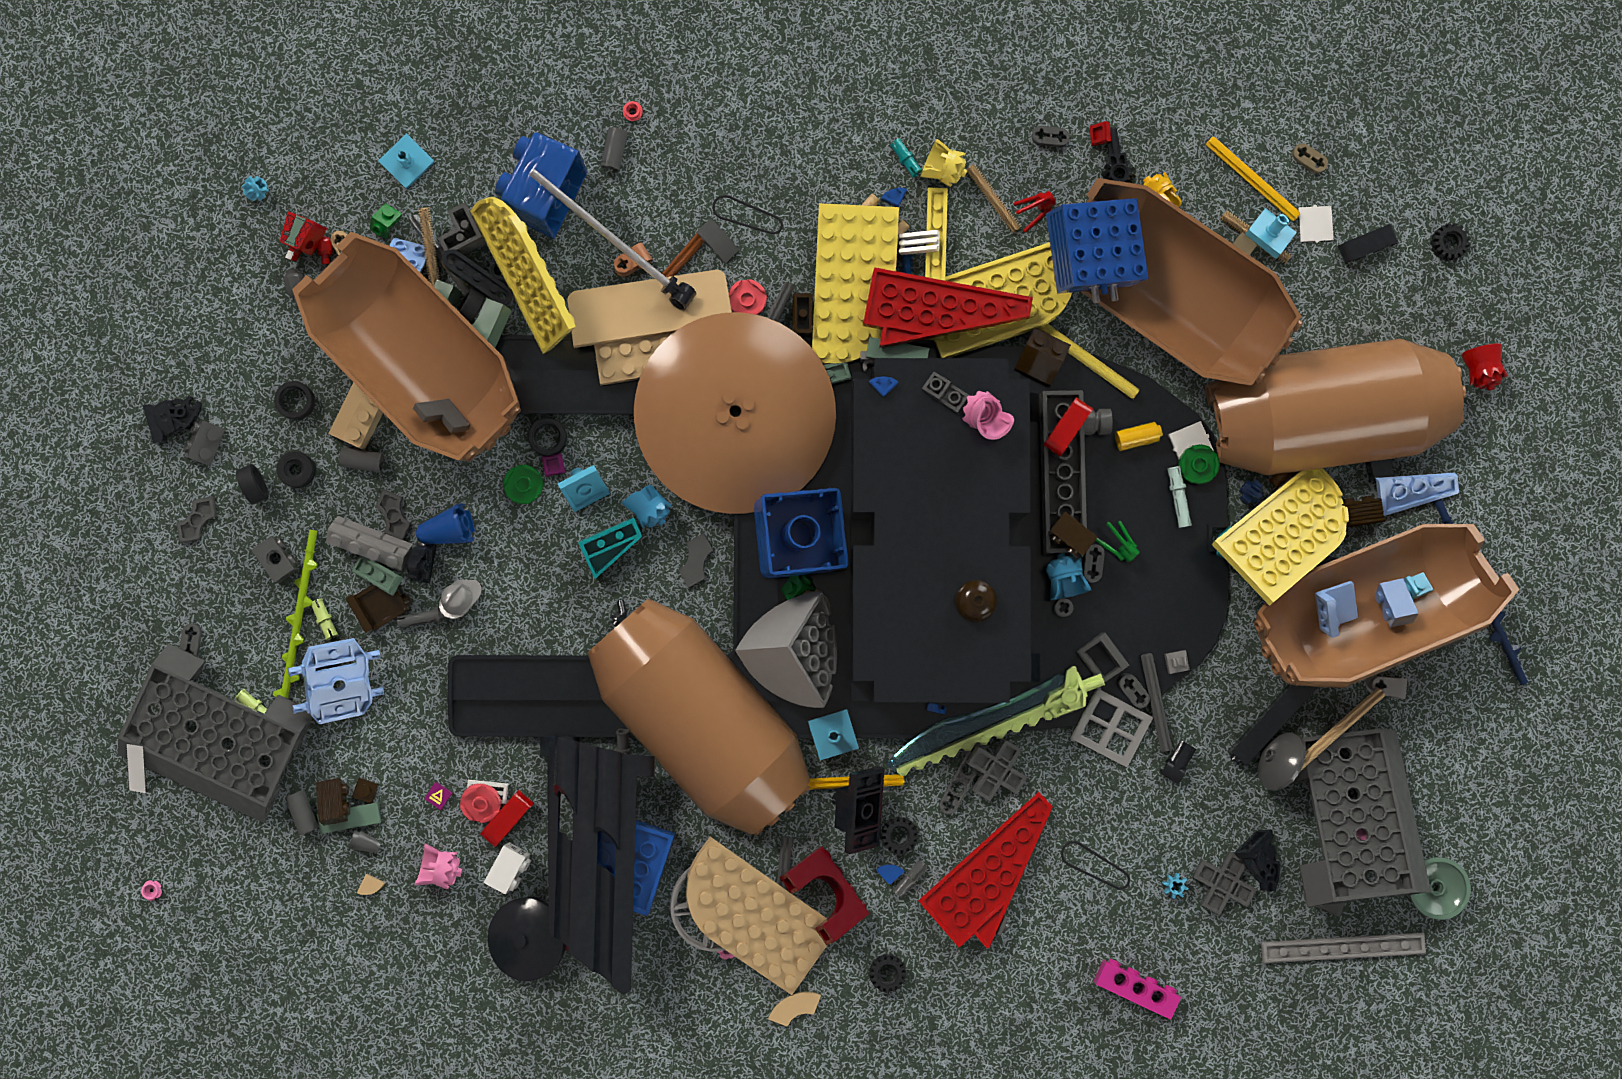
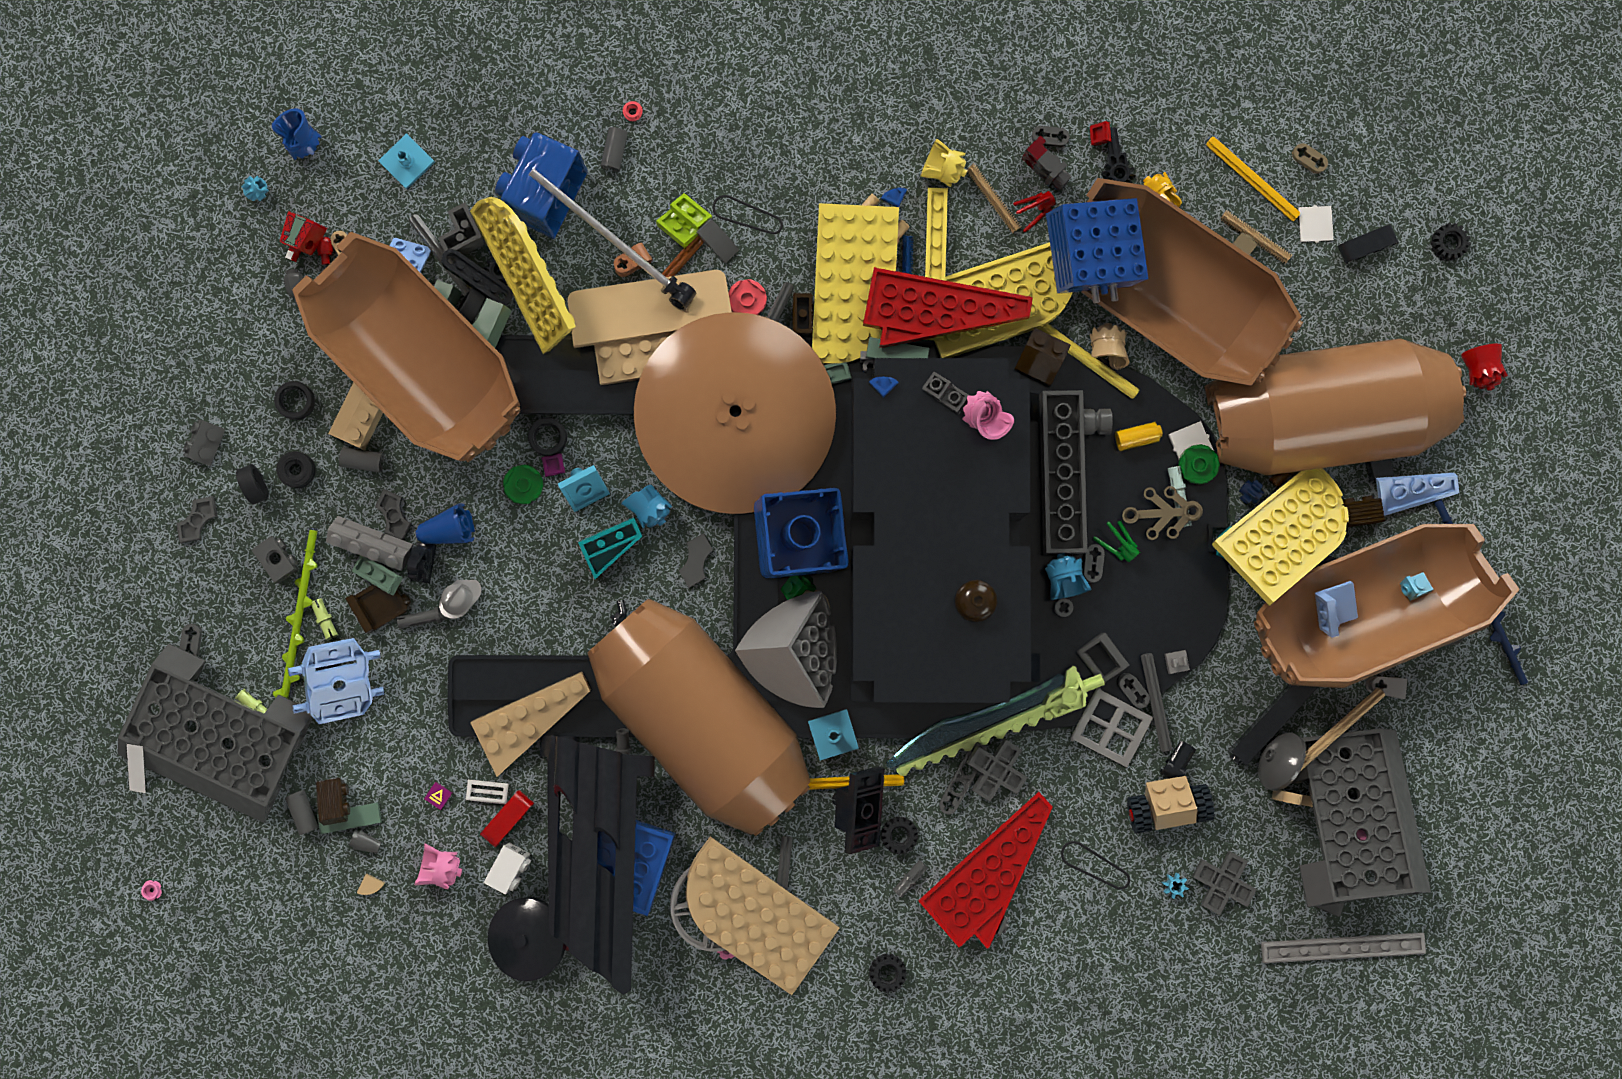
(168, 420): black piece -> none
(297, 134): none -> blue hat
(365, 790): dark brown plate -> none
(384, 220): green bracket -> none
(429, 245): tan axle -> none
(444, 411): dark grey tile -> none
(480, 803): coral tile -> none
(518, 725): none -> tan wing
(683, 220): none -> lime slope
(793, 1006): tan tile -> none
(848, 908): dark red arch -> none
(890, 872): blue tile -> none
(906, 157): teal pin -> none
(919, 235): white tile -> none
(936, 708): blue tile -> none
(1046, 165): none -> dark grey hips
(1068, 426): red beam -> none
(1072, 535): dark brown piece -> none
(1110, 342): none -> tan hat
(1164, 1006): dark pink brick -> none
(1165, 512): none -> dark tan plant
(1170, 805): none -> brick
(1261, 859): black piece -> none
(1271, 232): medium azure tile -> none
(1293, 798): none -> tan beam
(1396, 603): brick -> none
(1452, 890): sand green dish -> none

